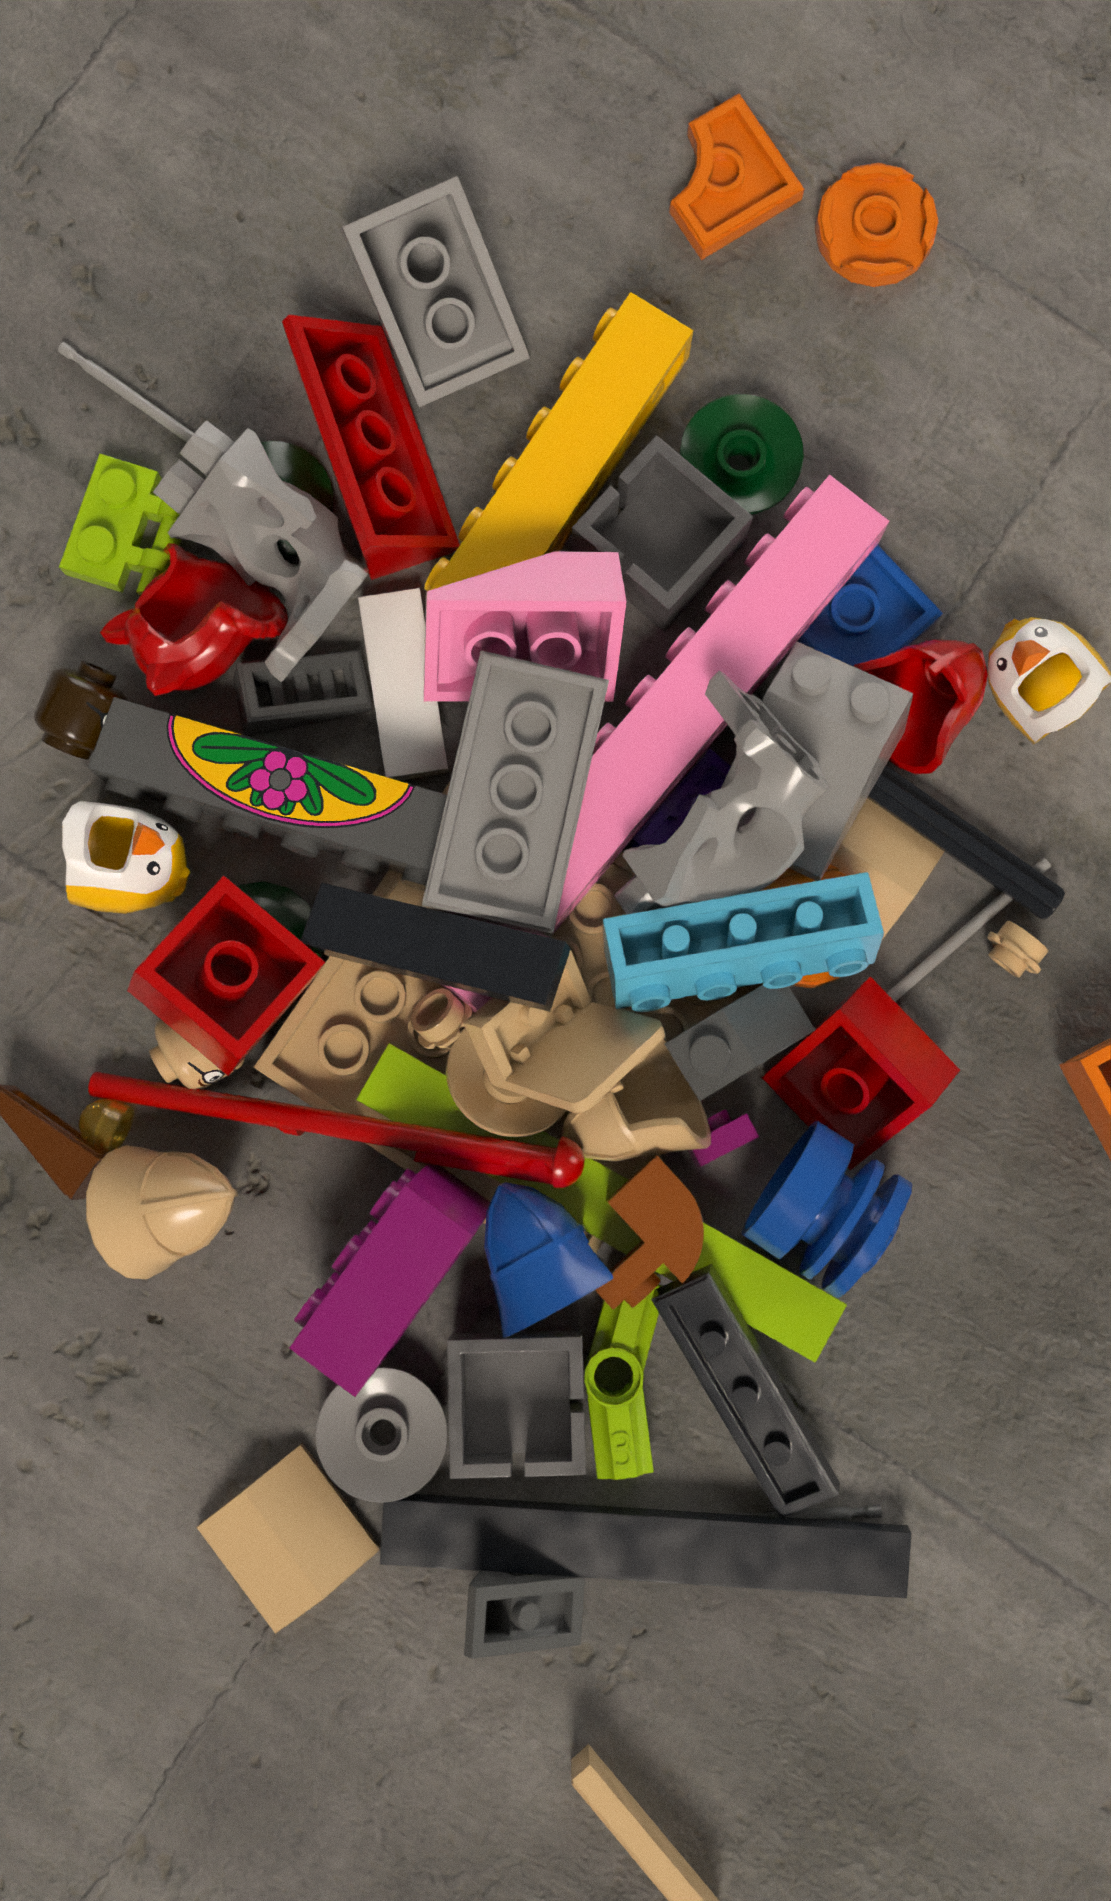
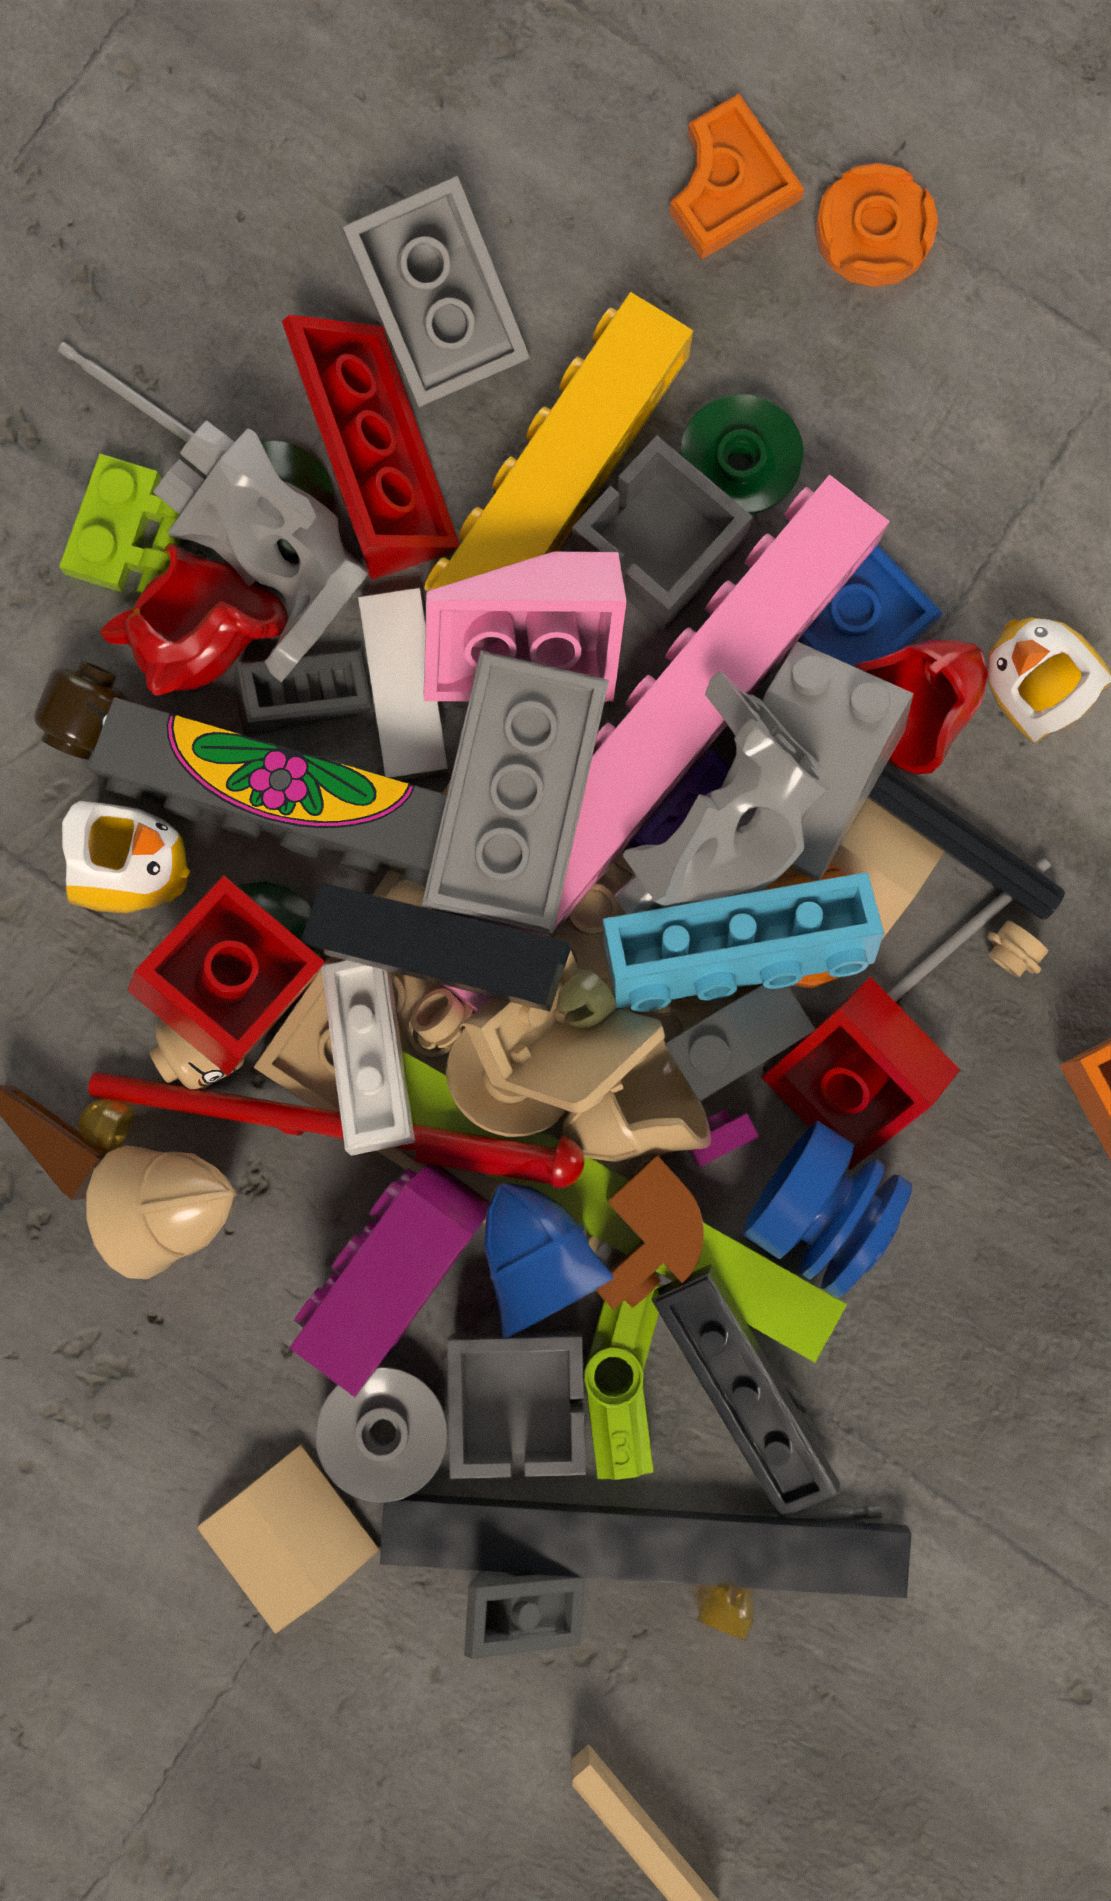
(367, 1057): none -> white tile
(585, 1000): none -> olive hinge
(729, 1619): none -> clear yellow hinge

